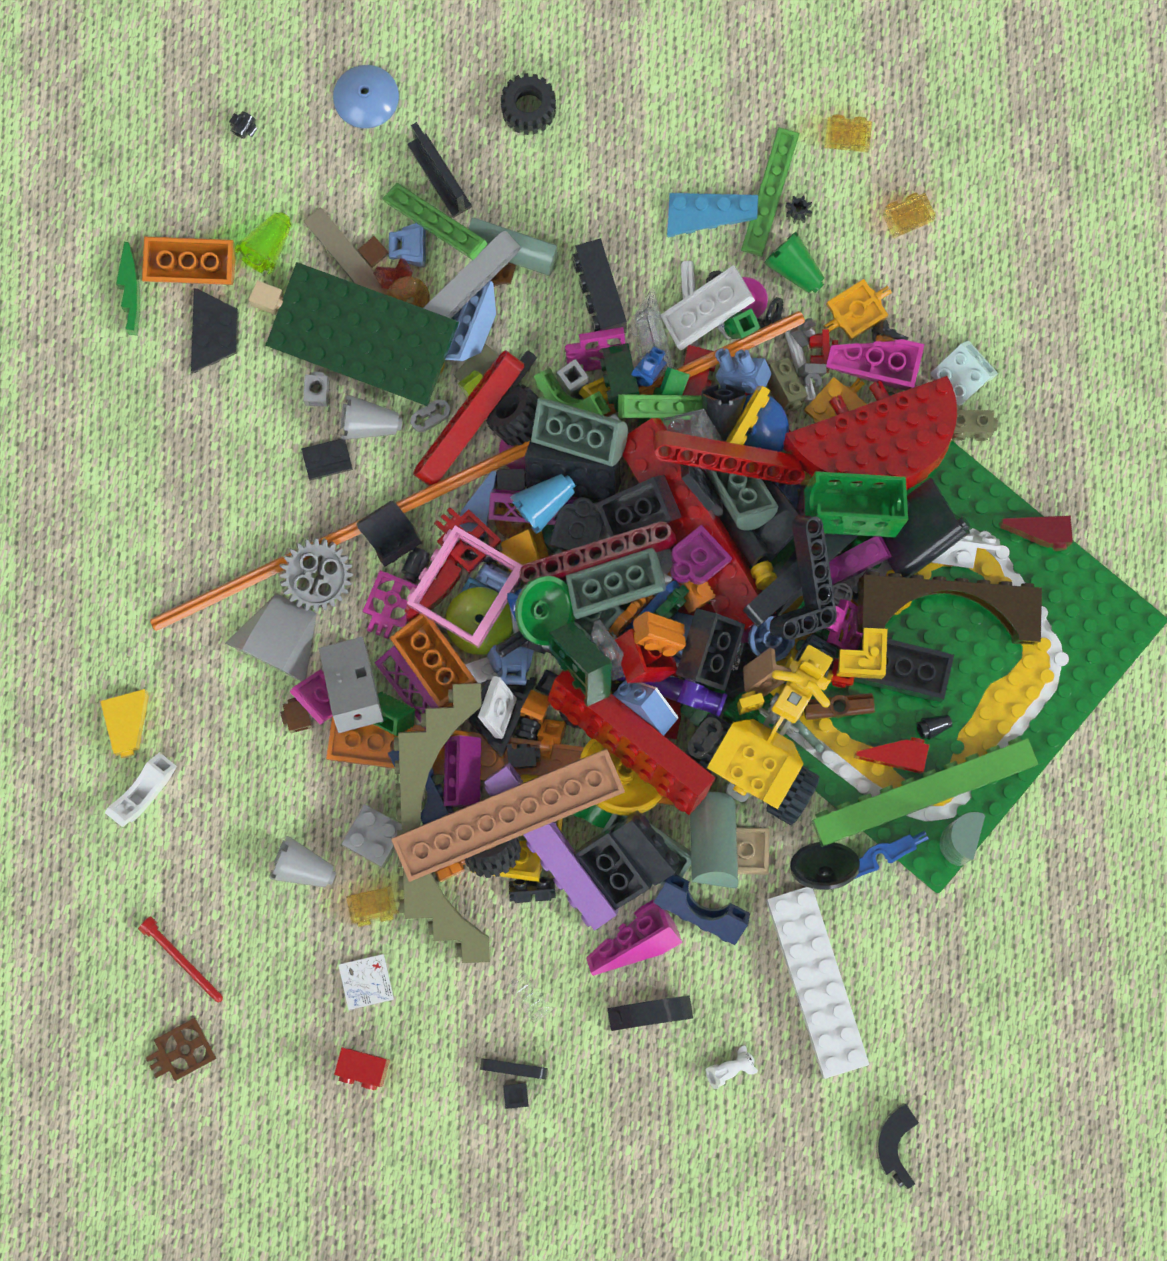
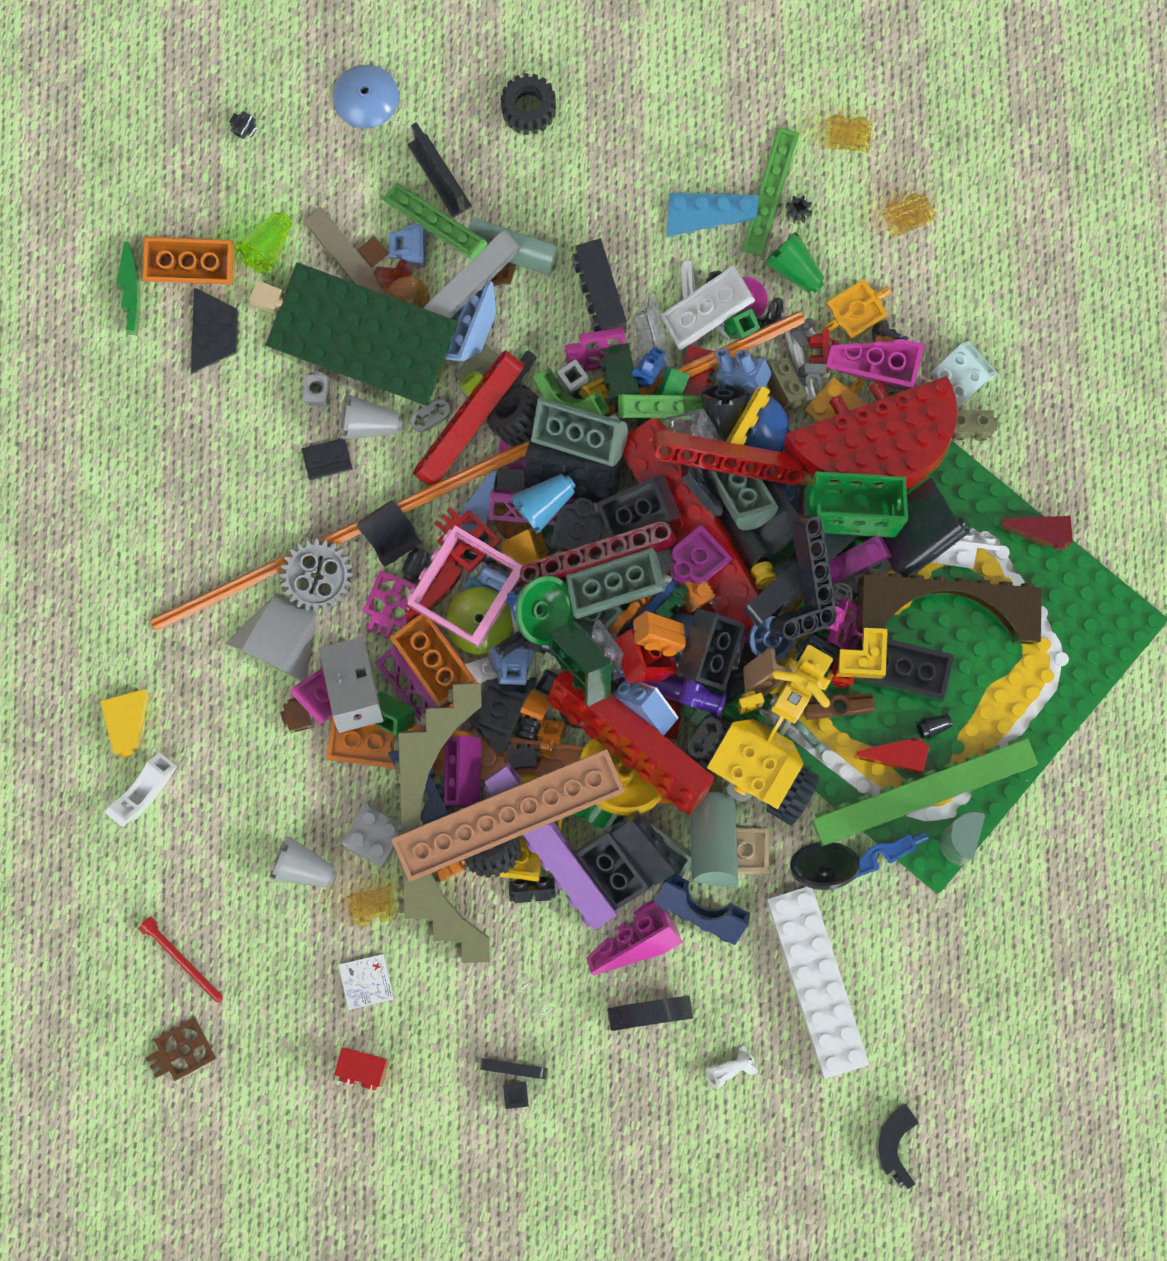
(497, 707): white tile -> none

